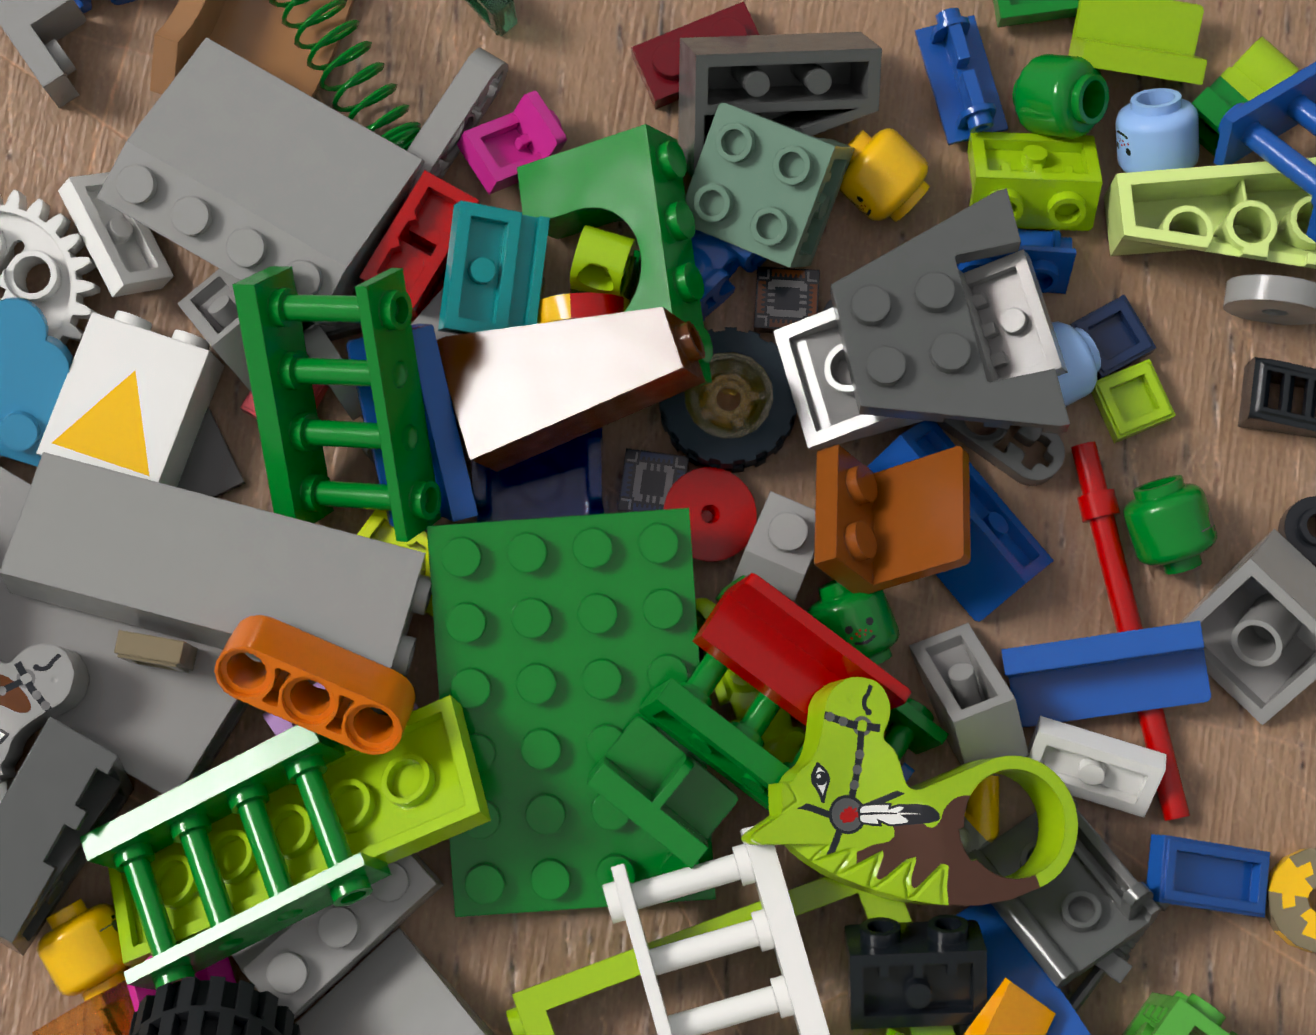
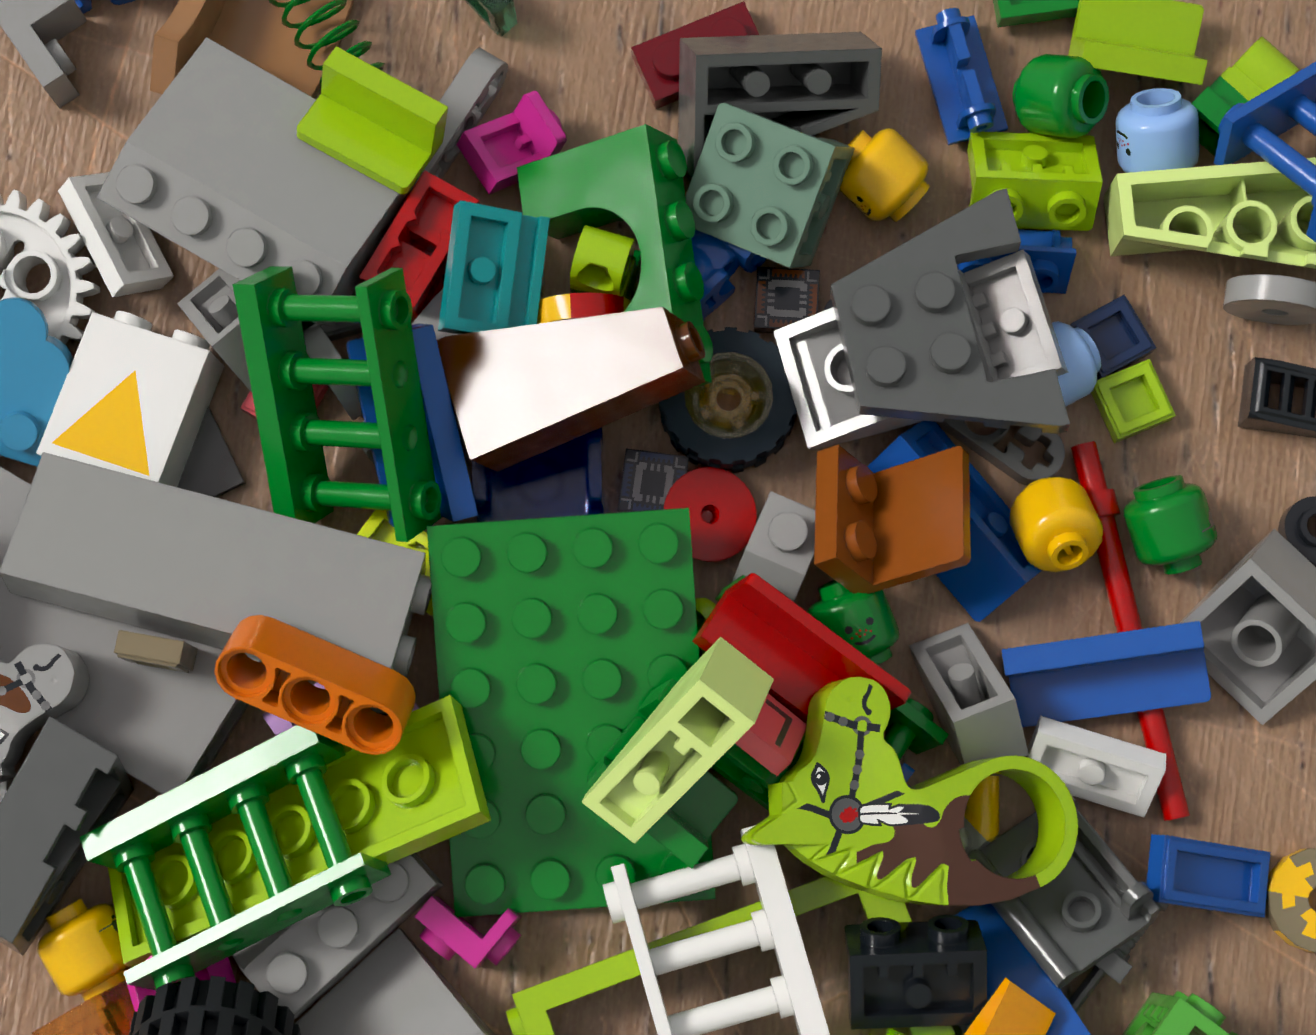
(373, 122): none -> lime panel
(454, 934): none -> dark pink bracket
(680, 740): none -> yellowish green slope
(773, 736): none -> coral tile
(1055, 524): none -> yellow head

